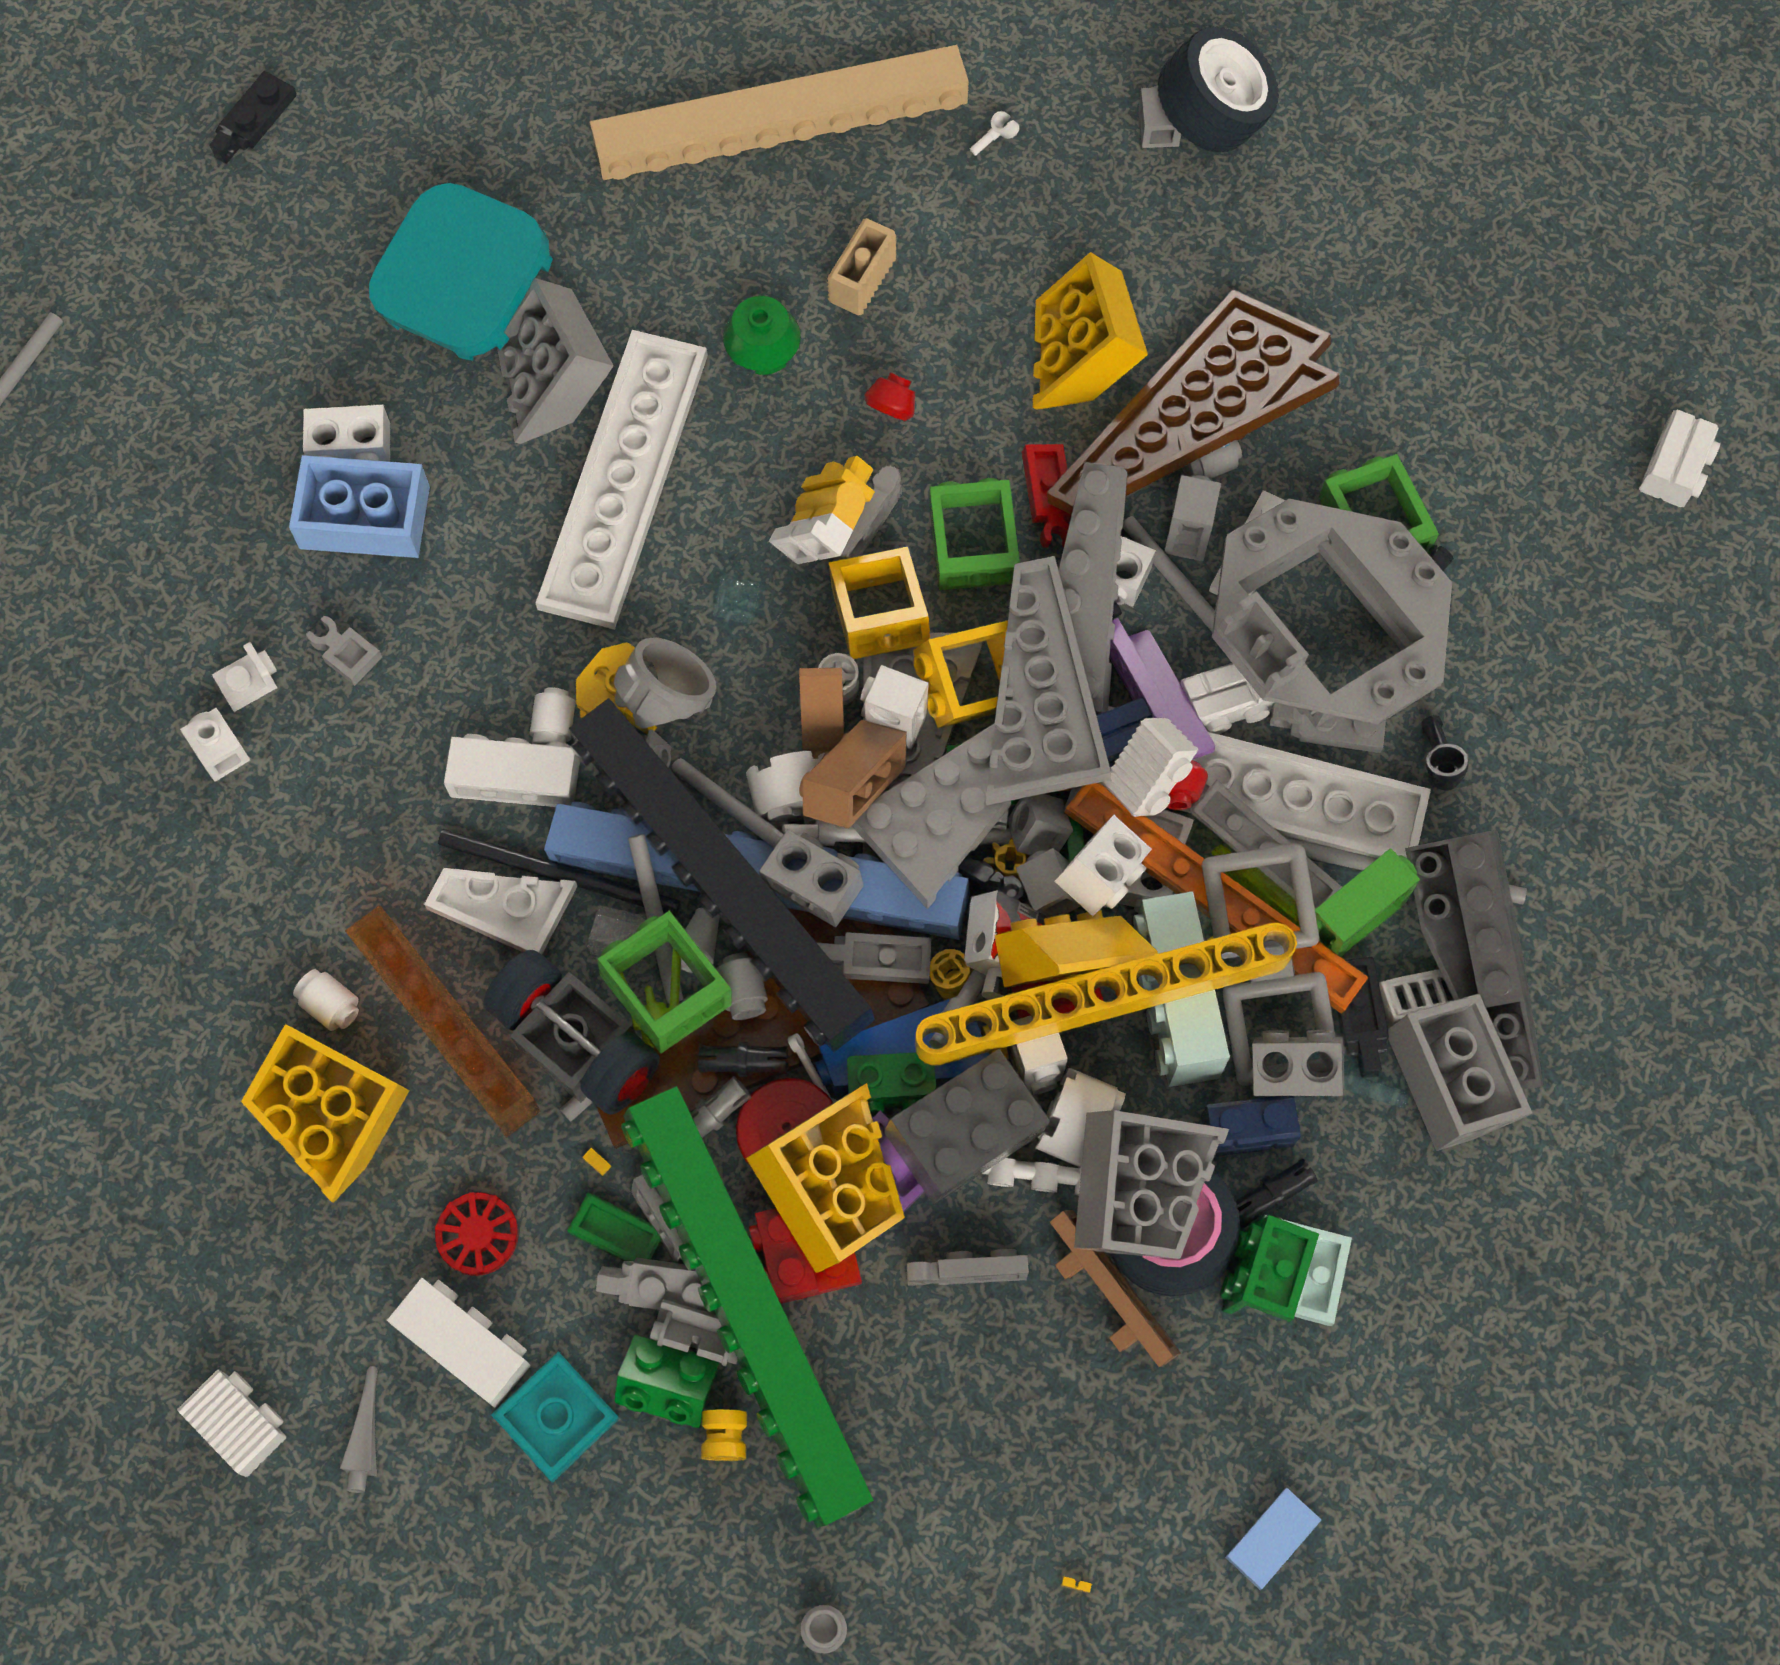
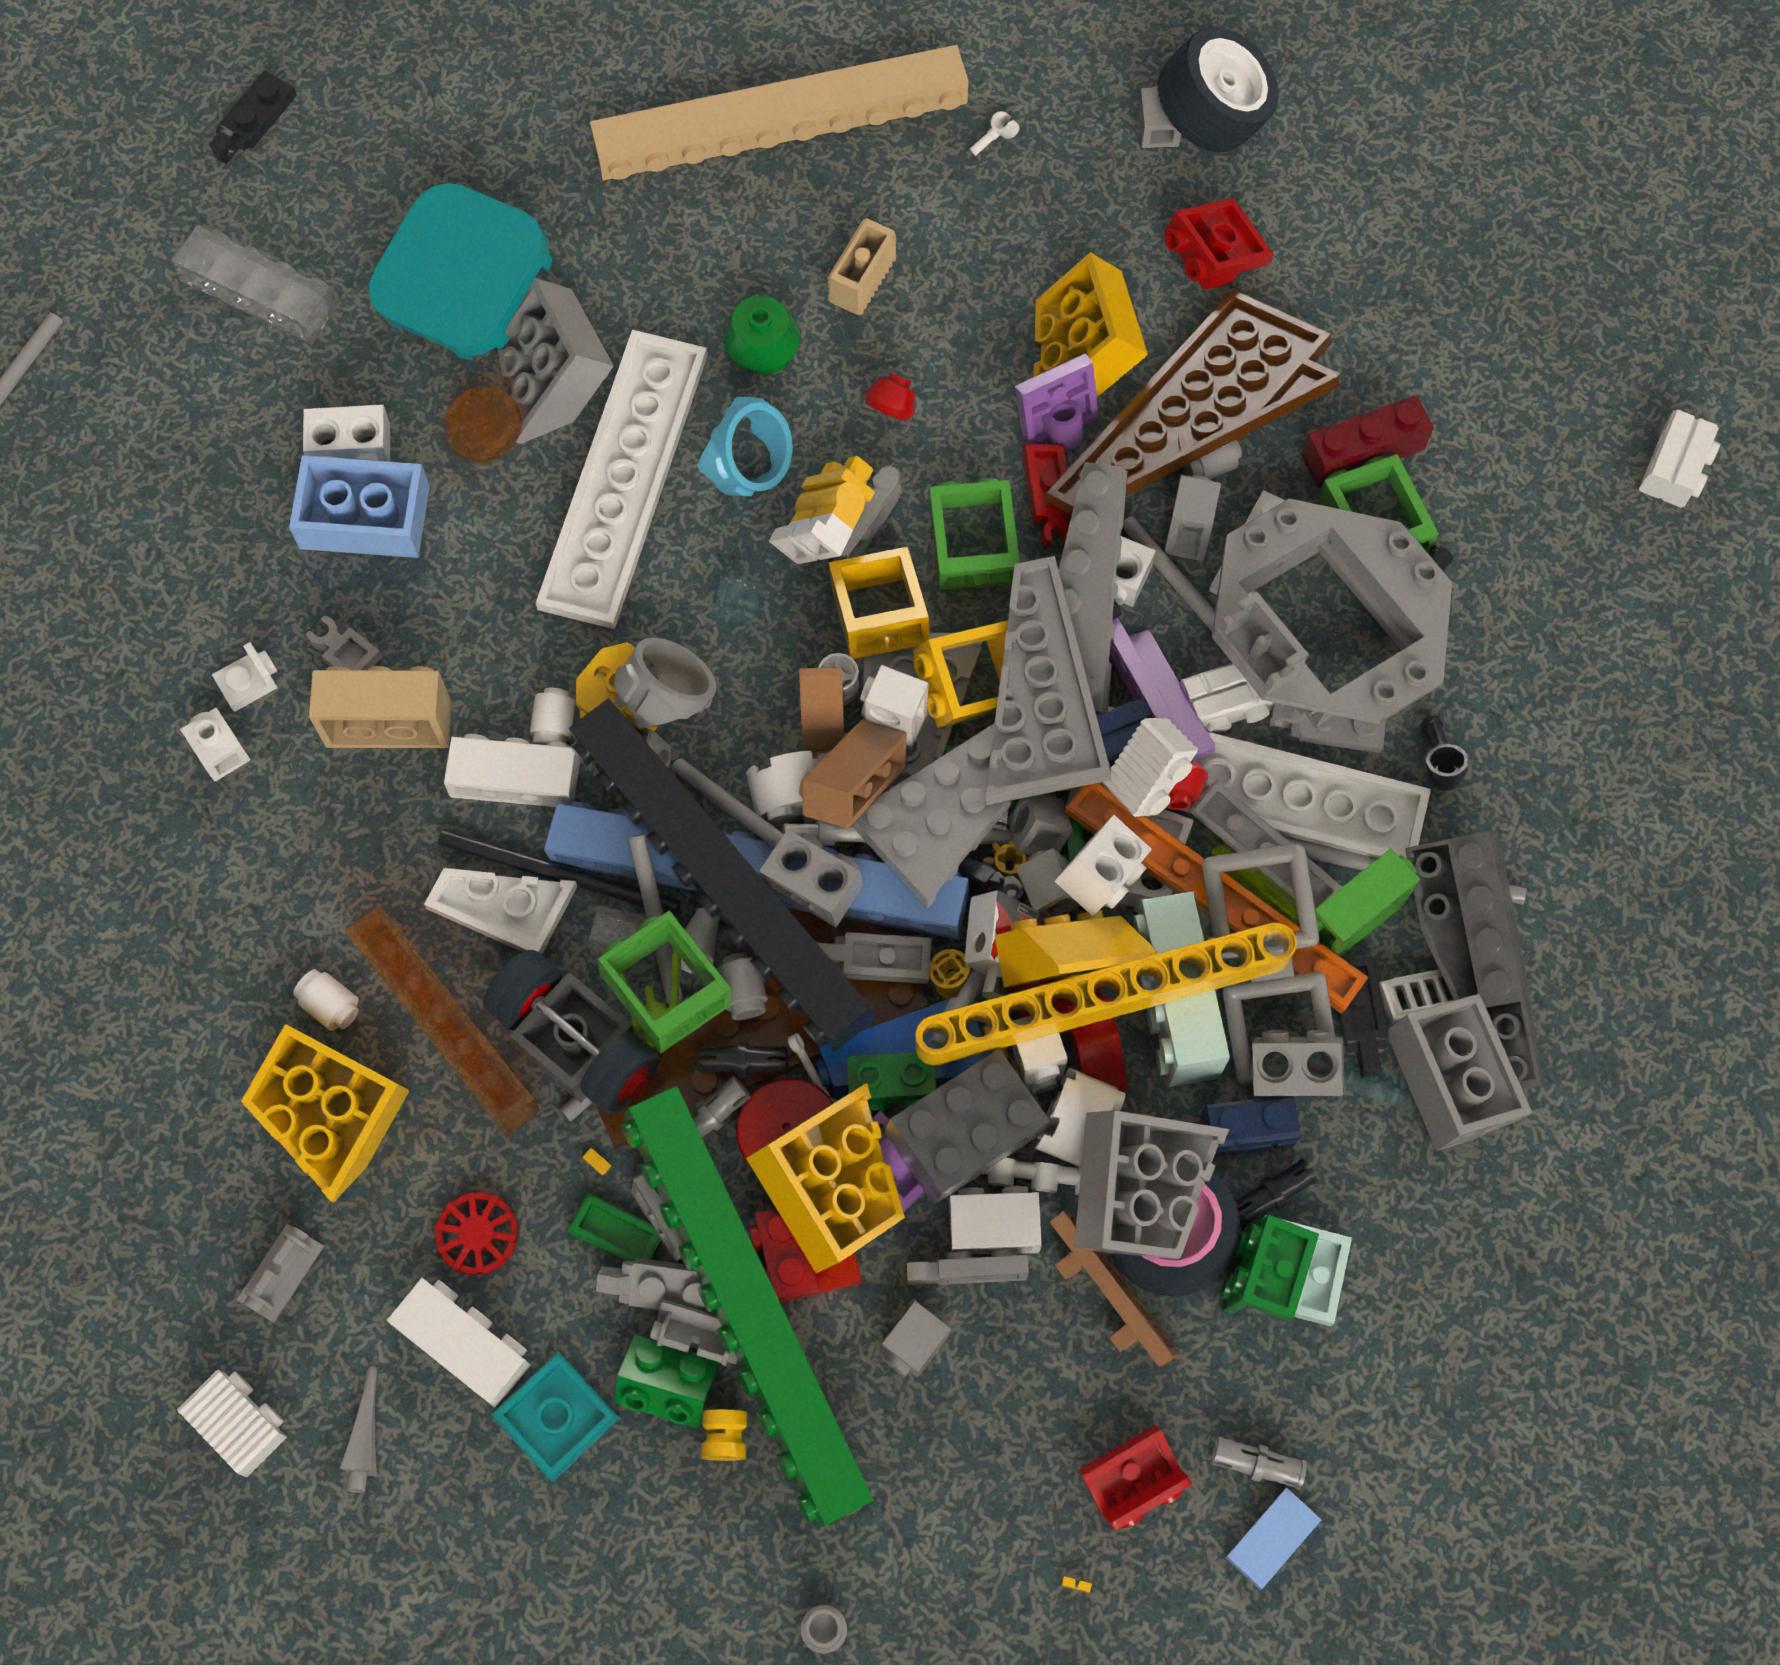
(255, 283): none -> clear brick
(280, 1273): none -> light grey hinge
(380, 708): none -> tan brick
(483, 424): none -> clear orange tile
(768, 426): none -> medium azure piece
(914, 1341): none -> light grey brick
(995, 1221): none -> white brick
(1058, 404): none -> medium lavender plate
(1099, 1050): none -> red slope
(1134, 1478): none -> red bracket
(1216, 242): none -> red plate
(1259, 1462): none -> light grey pin
(1386, 431): none -> dark red brick

